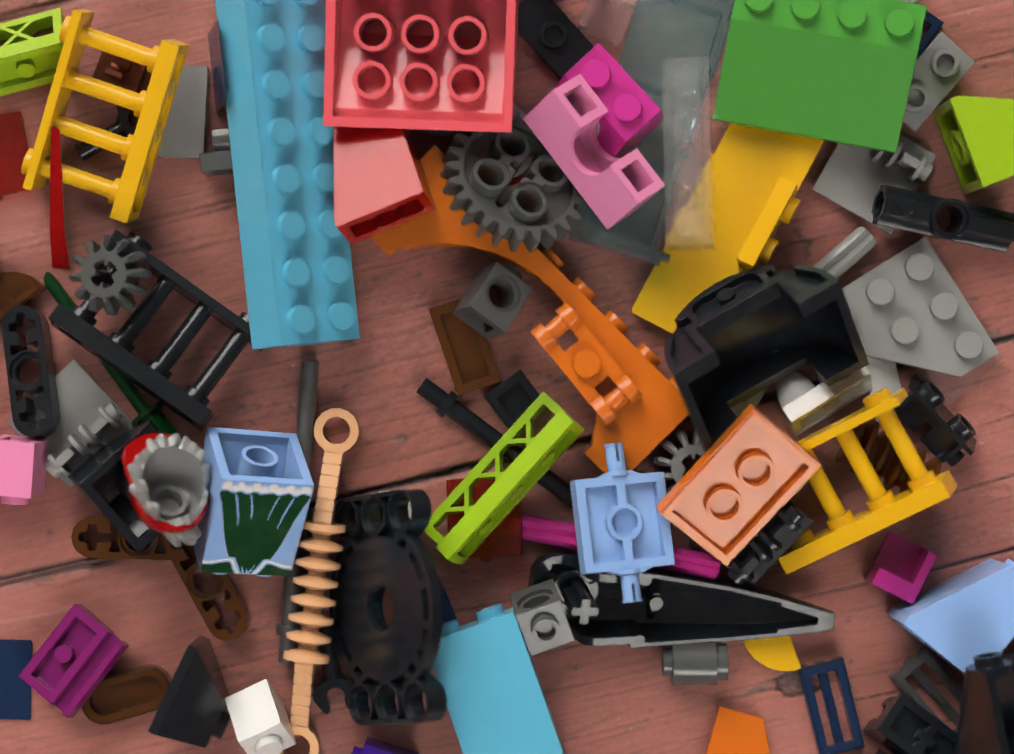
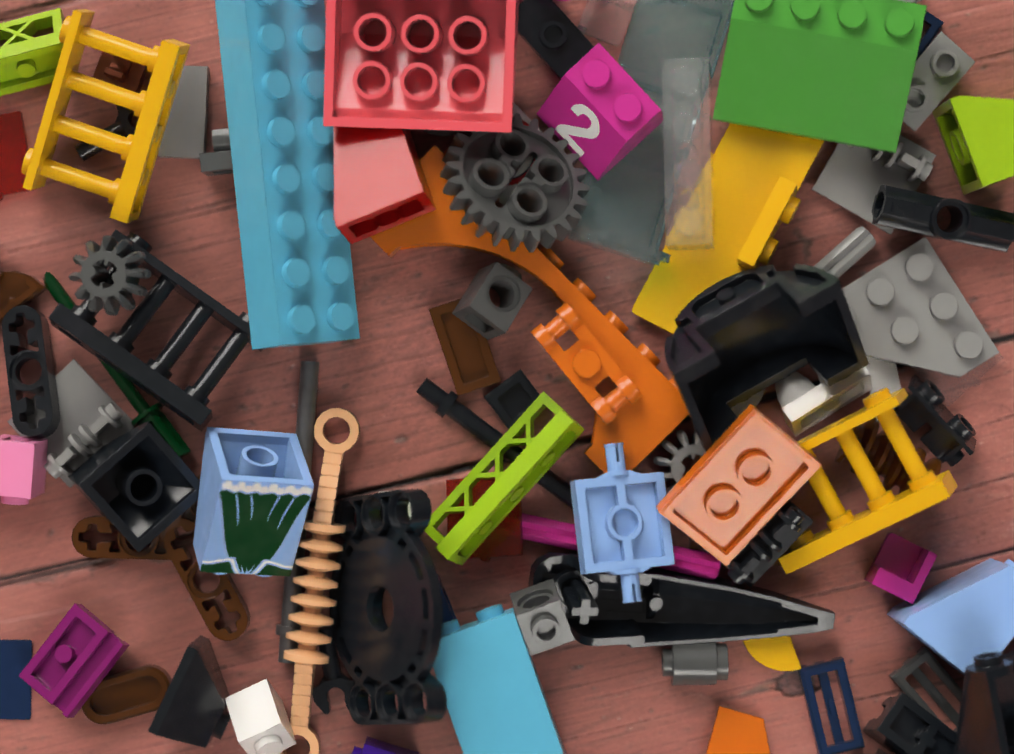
(57, 227): red sticker -> none
(168, 484): light grey hair -> none
(217, 67): sticker -> none
(567, 129): bright pink arch -> none

